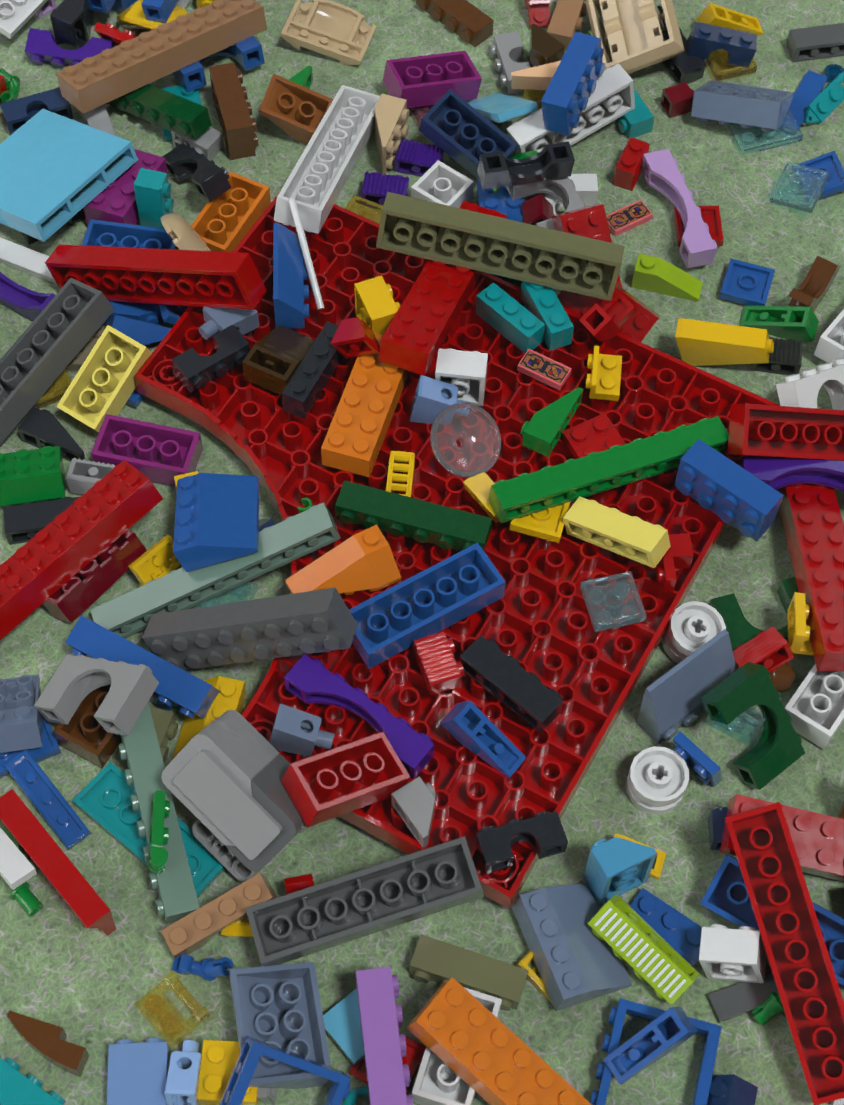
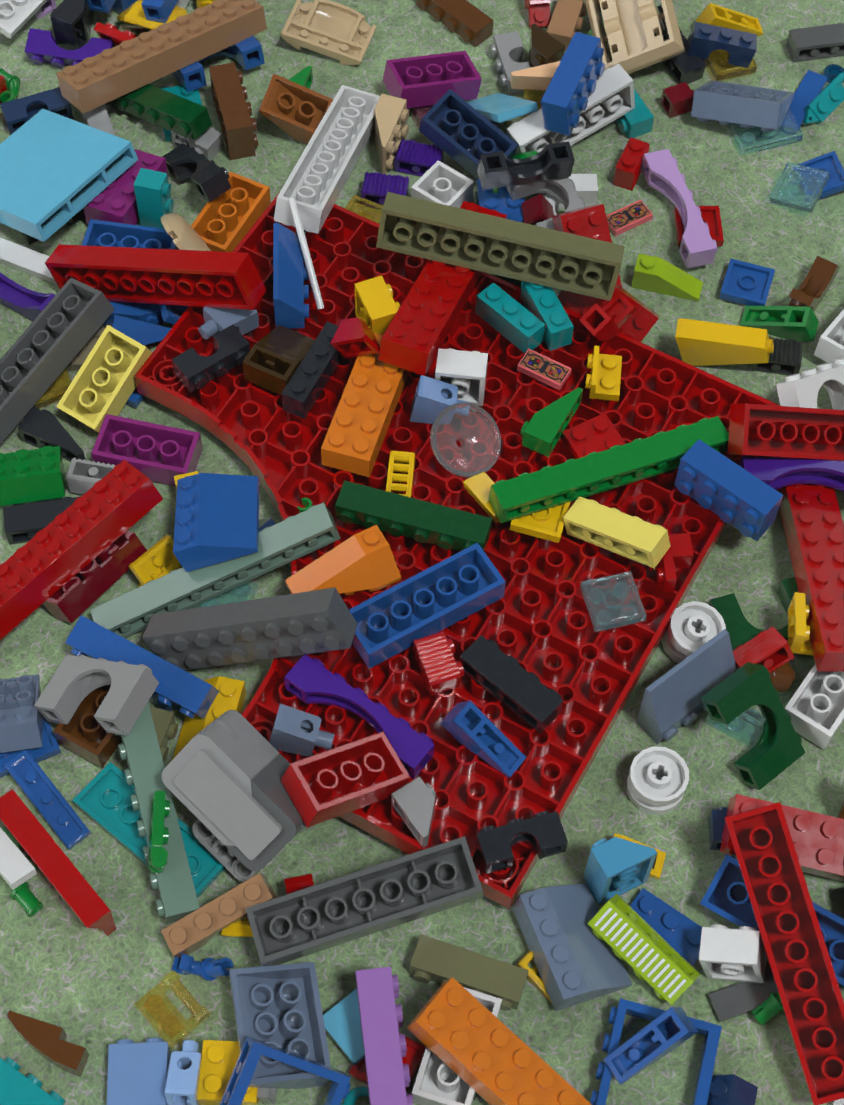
(706, 769): blue plate -> none

